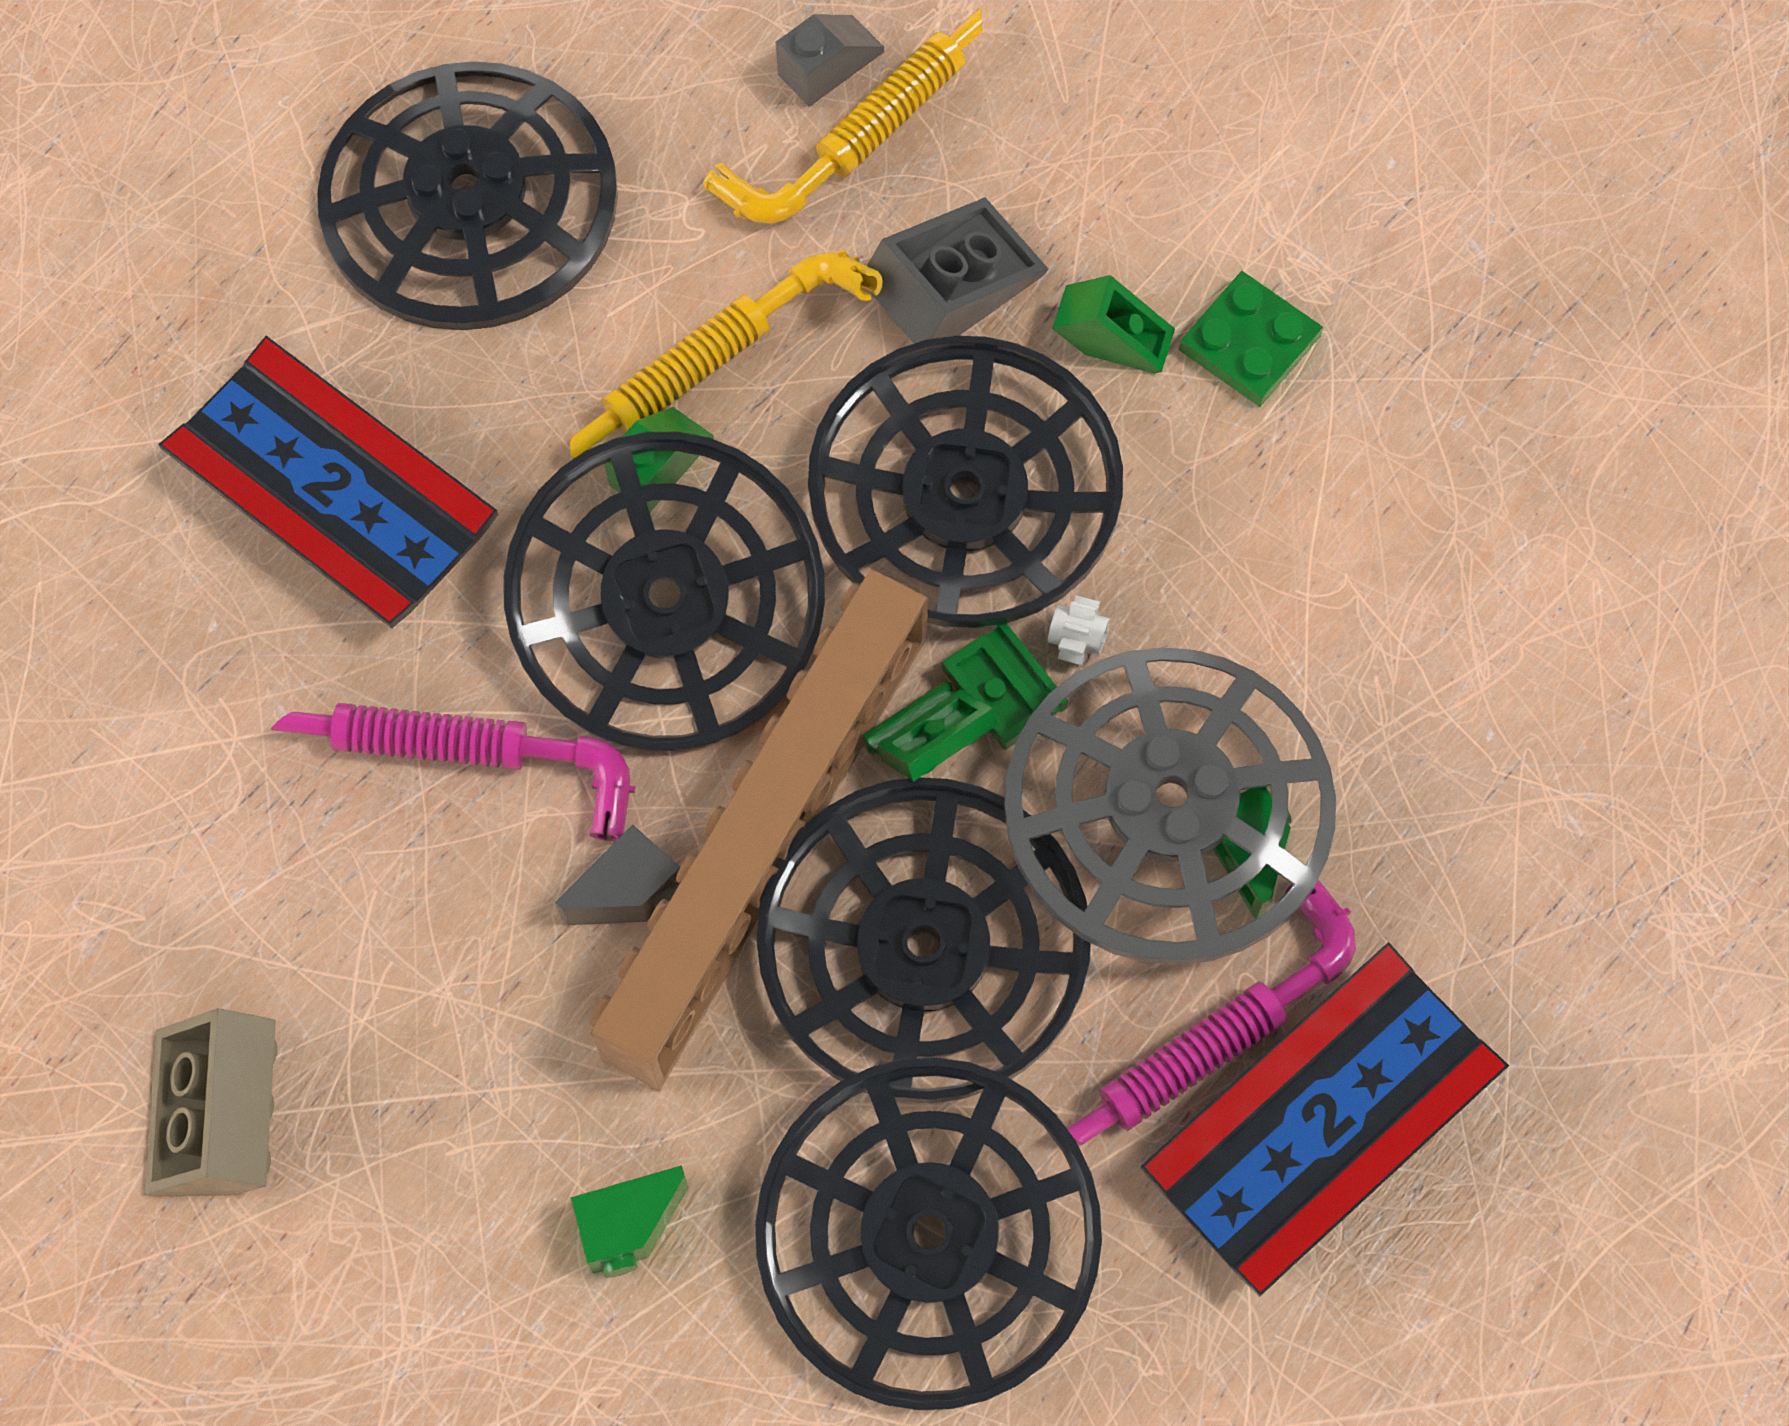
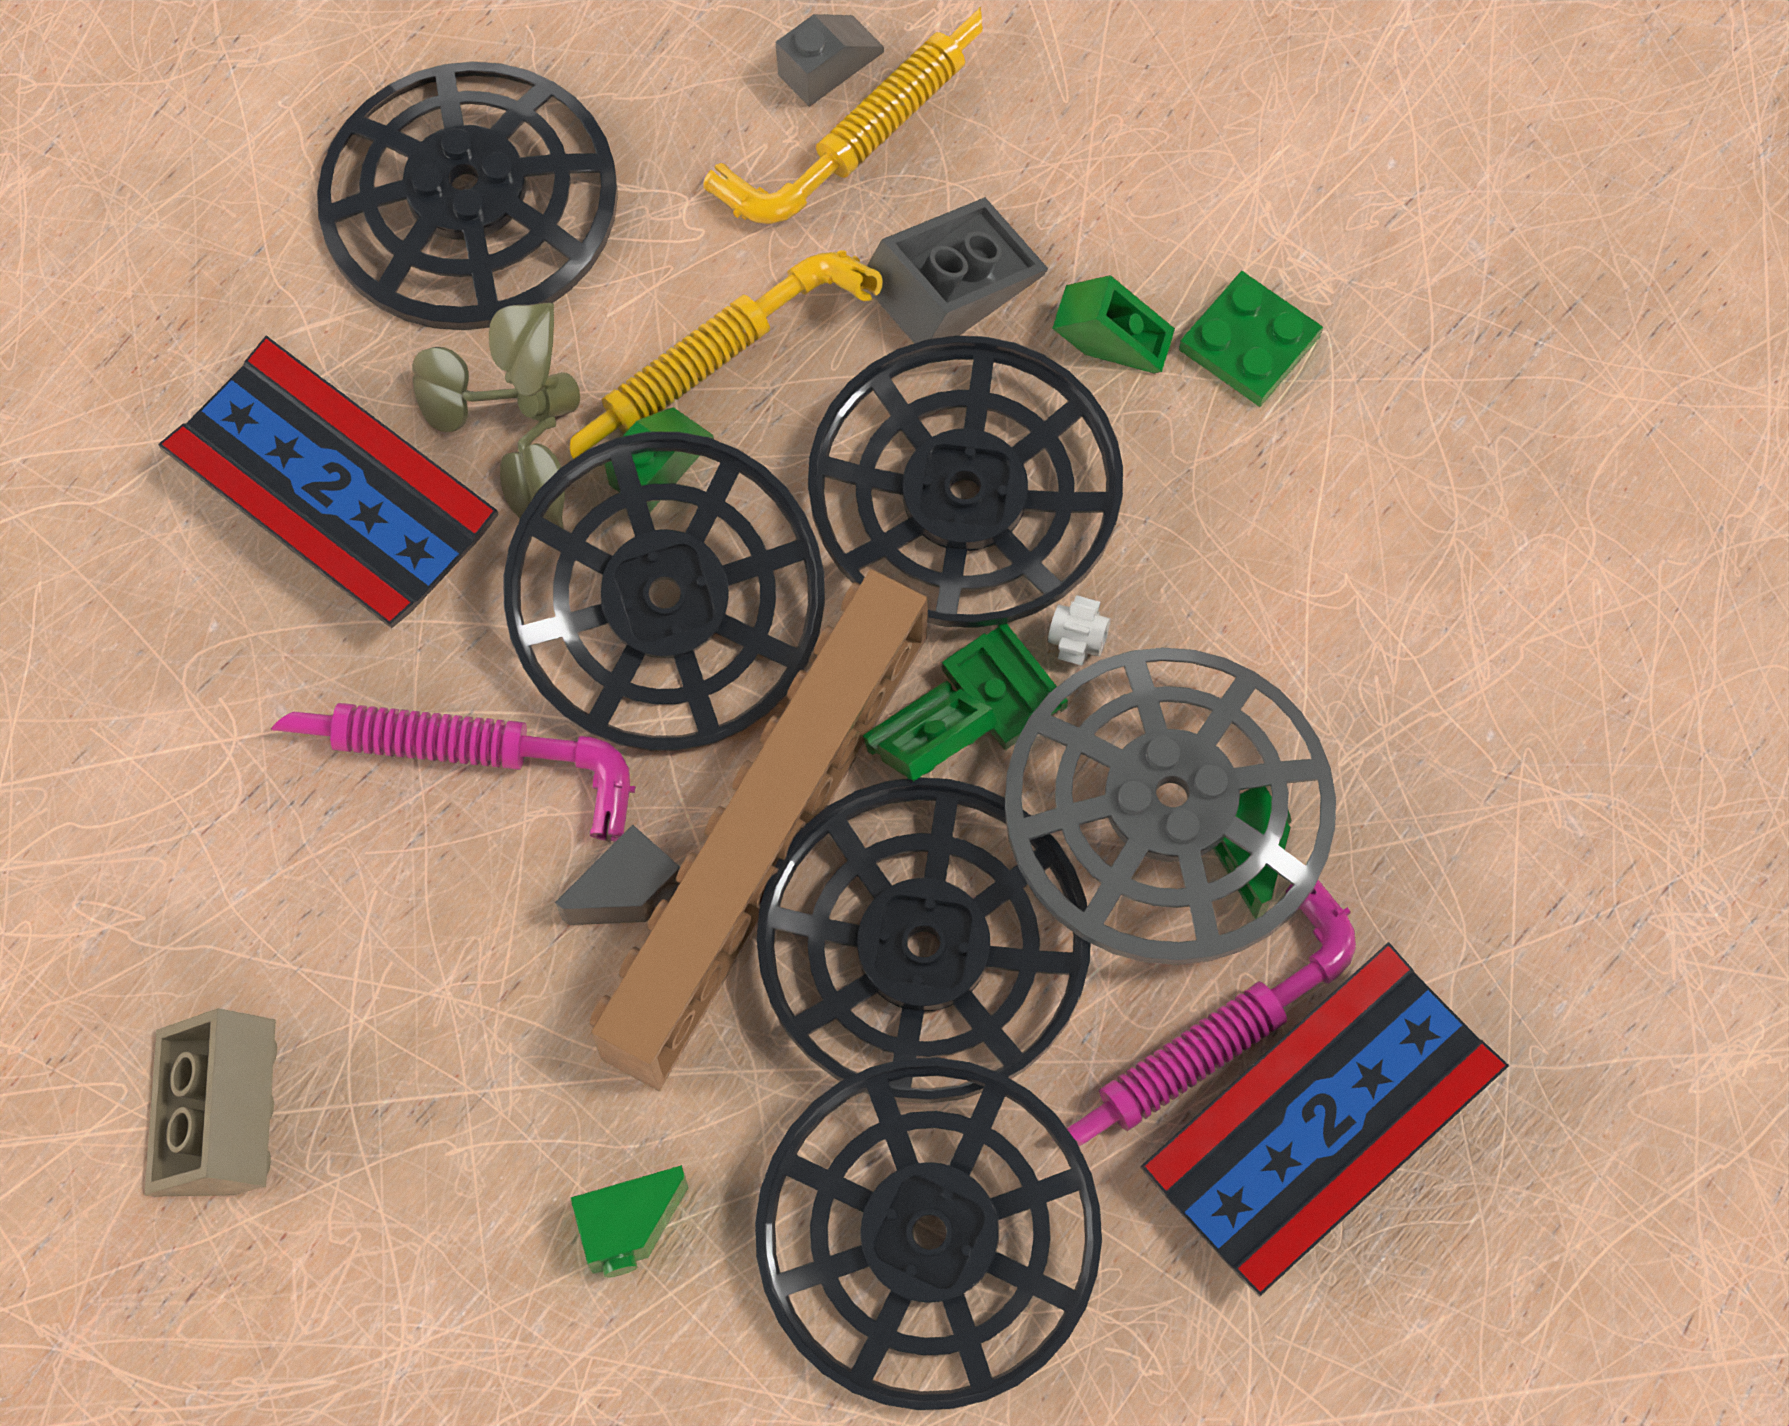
(523, 347): none -> olive plant

